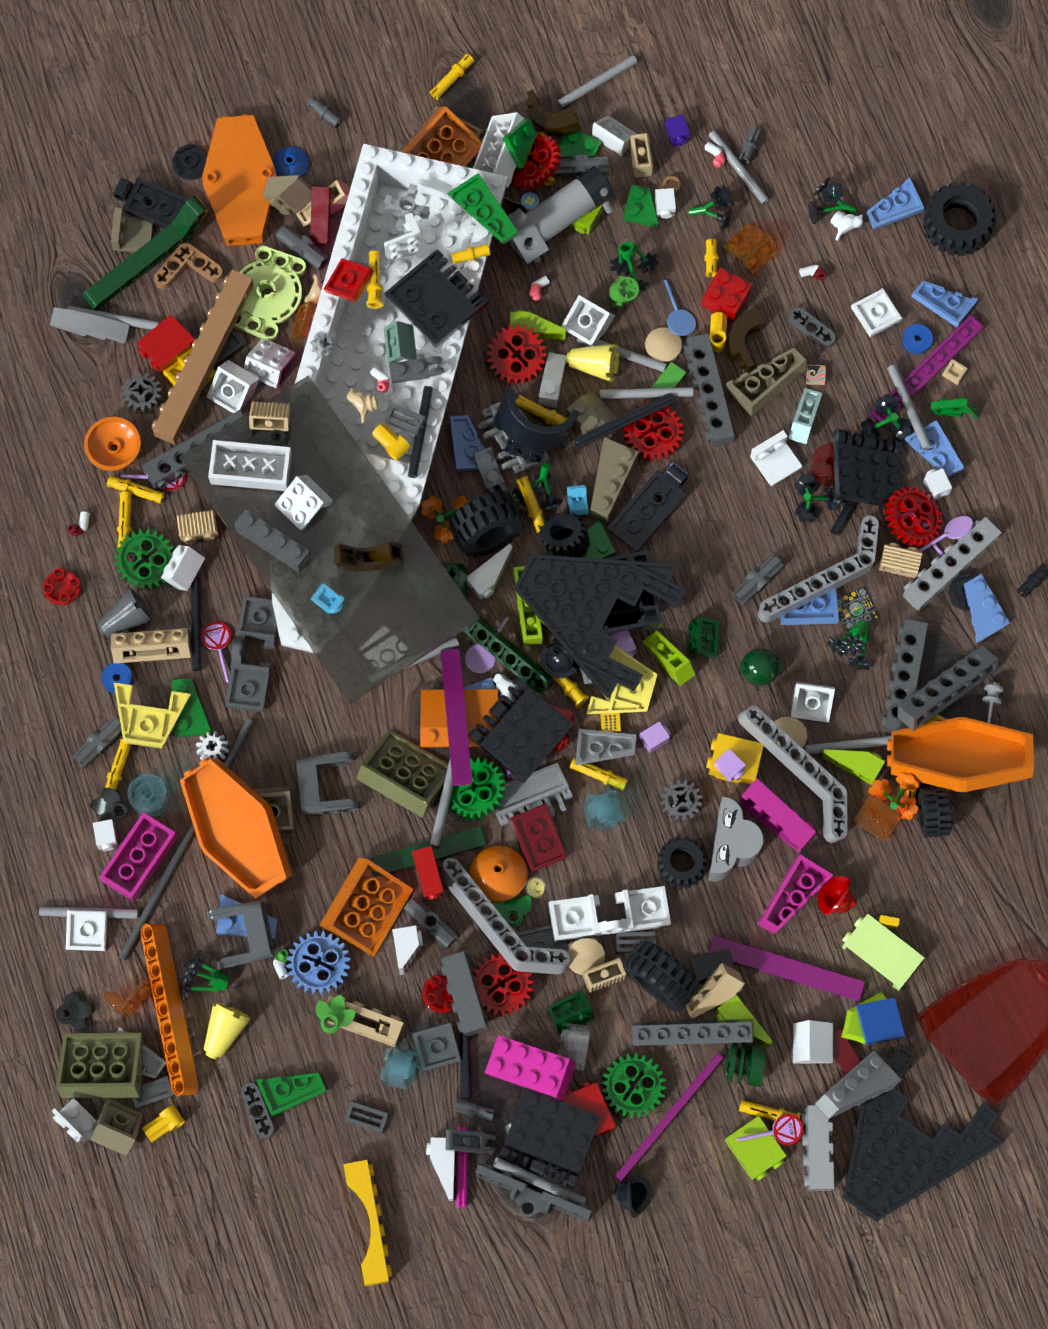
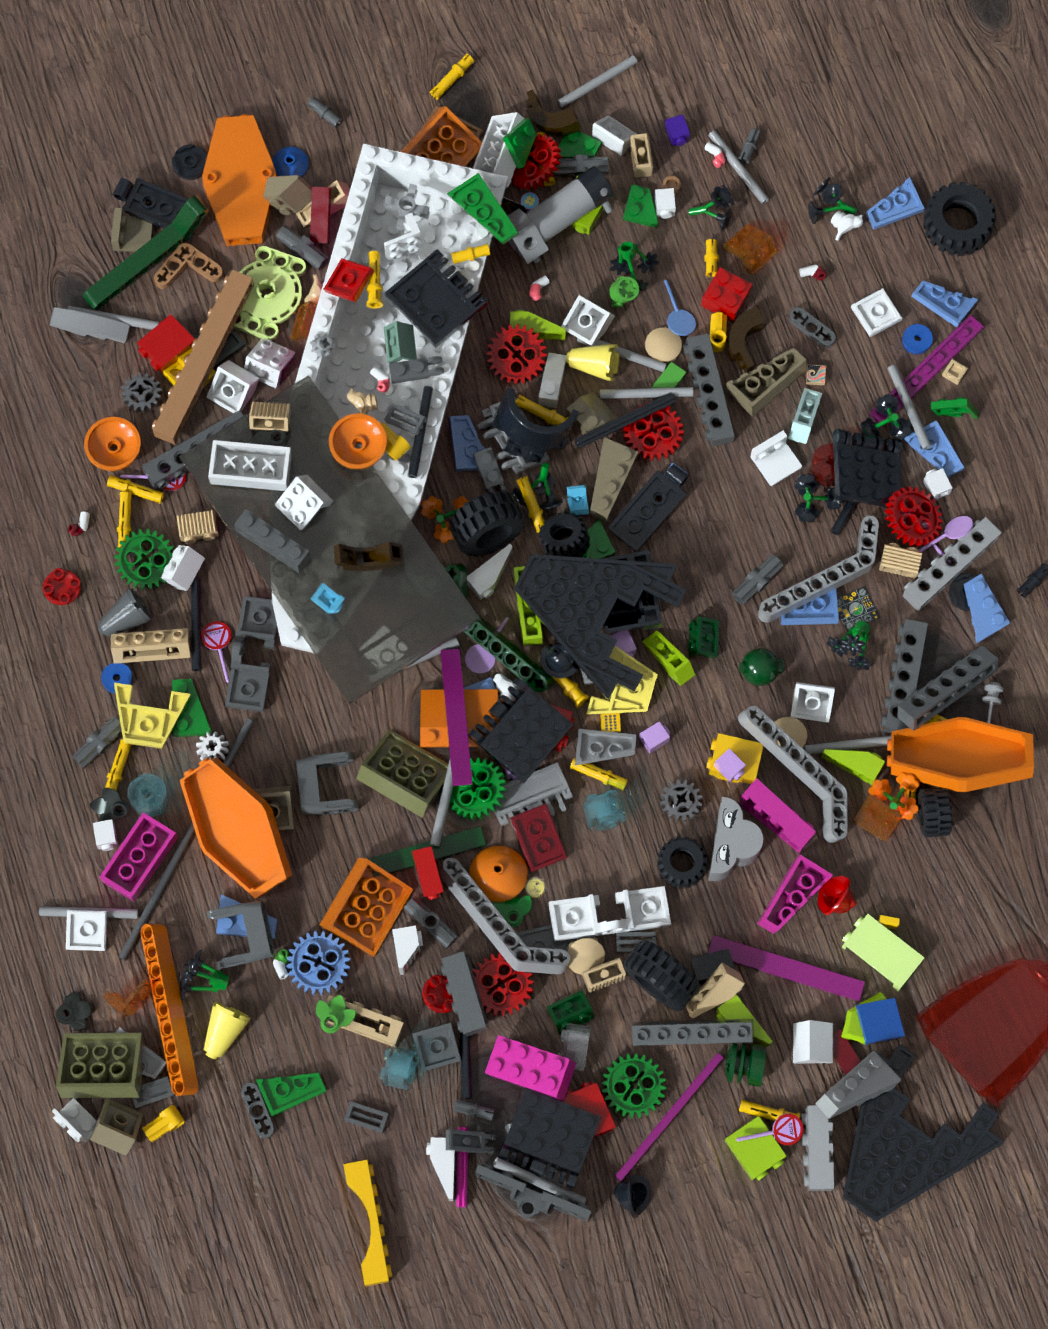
(355, 430): none -> orange dish

